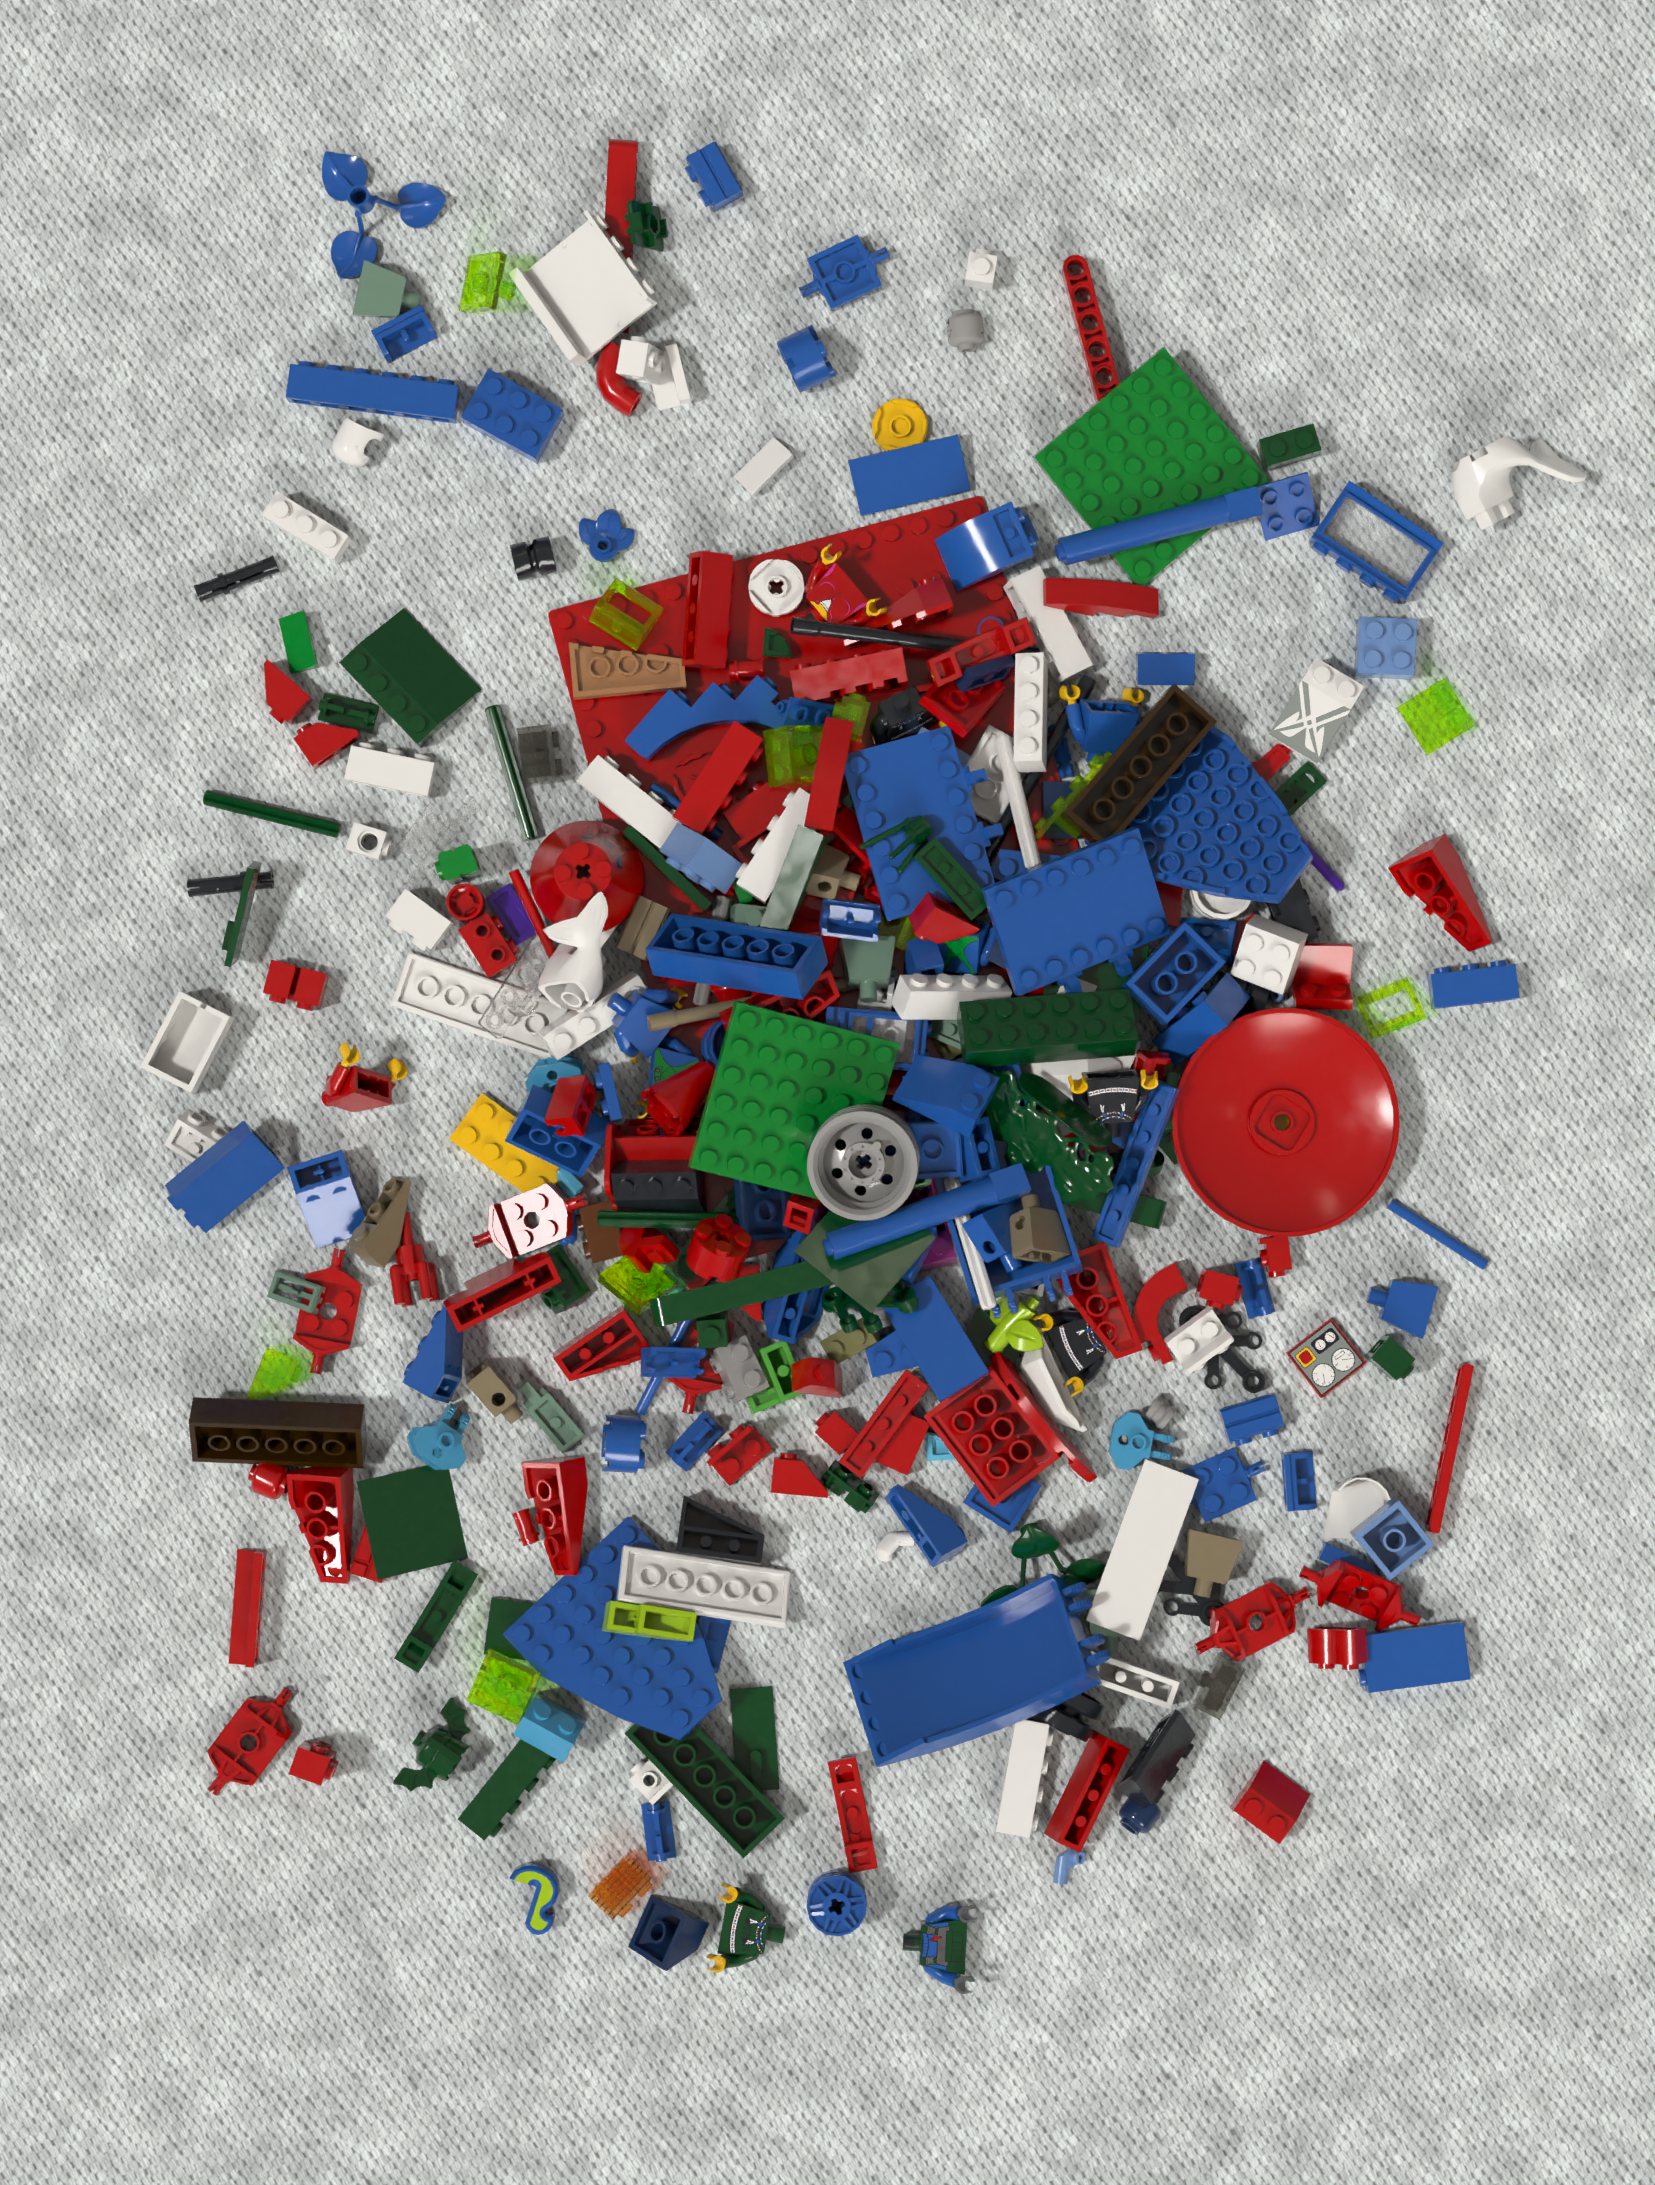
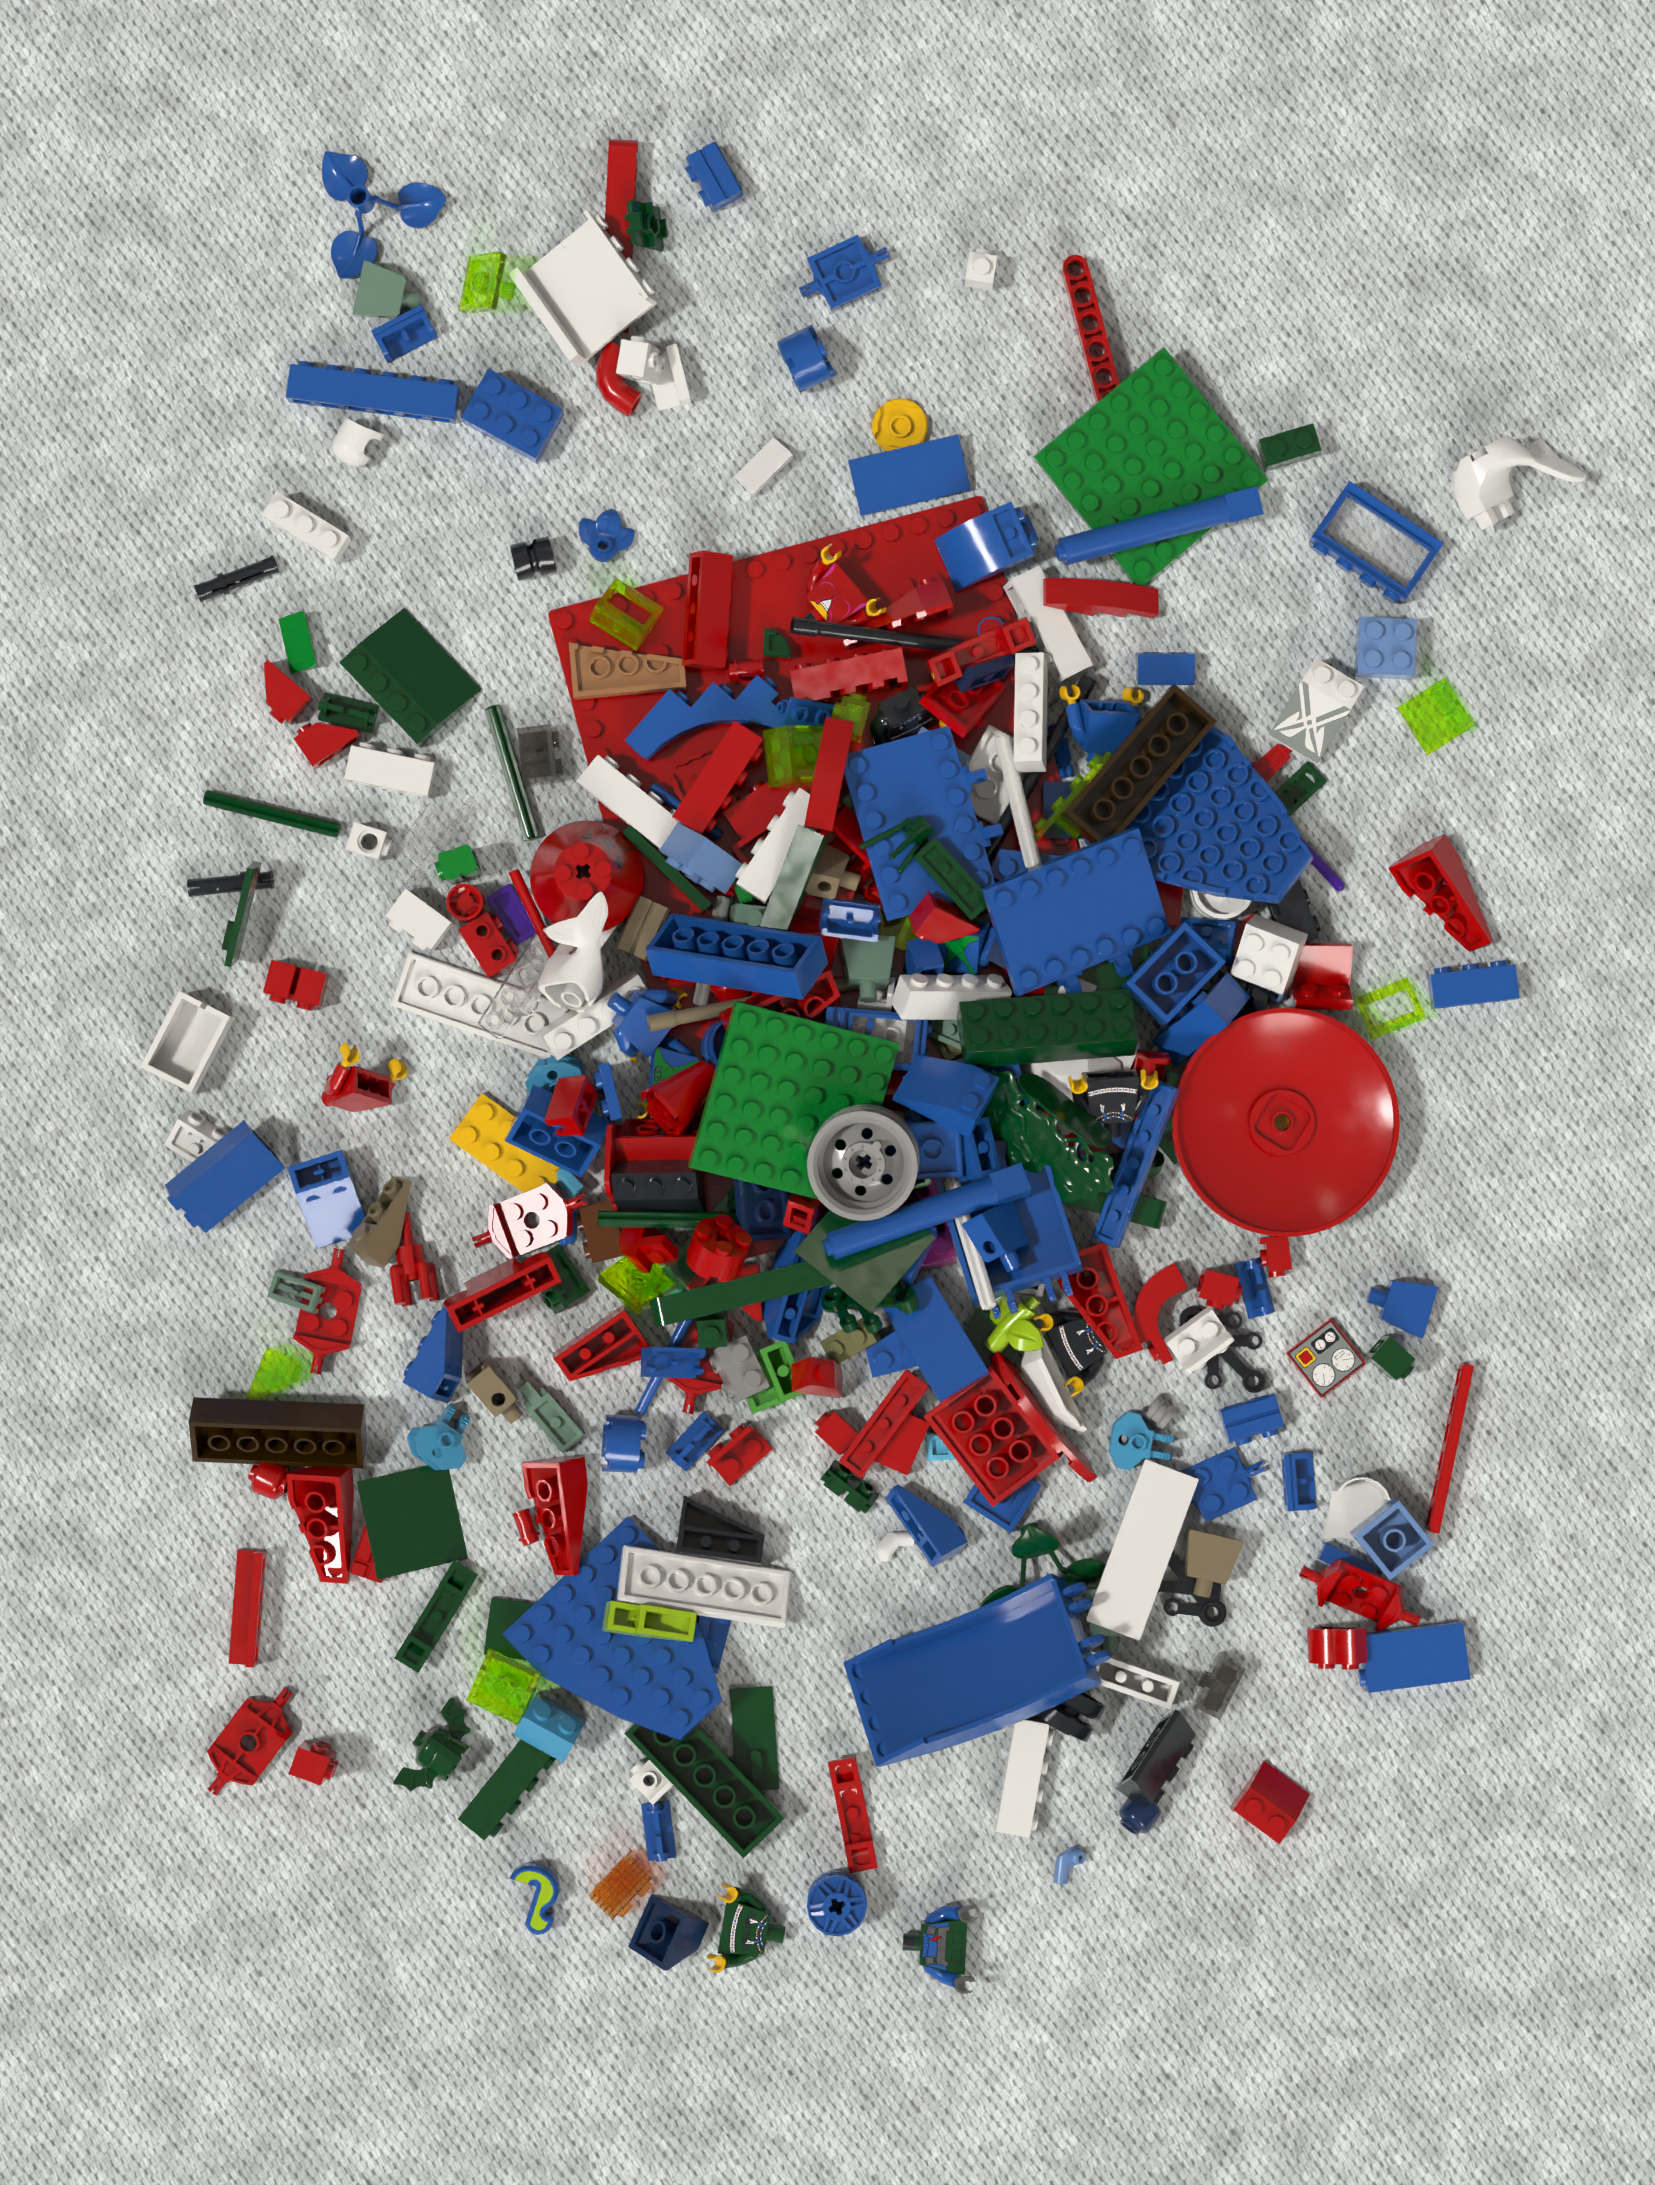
(760, 587): white plate -> none
(795, 1477): red slope -> none
(965, 330): light grey head -> none
(1037, 1233): dark tan torso -> none
(1086, 1791): red brick -> none
(1231, 1626): red plate -> none
(1287, 506): blue hinge -> none
(1437, 1234): blue bar -> none

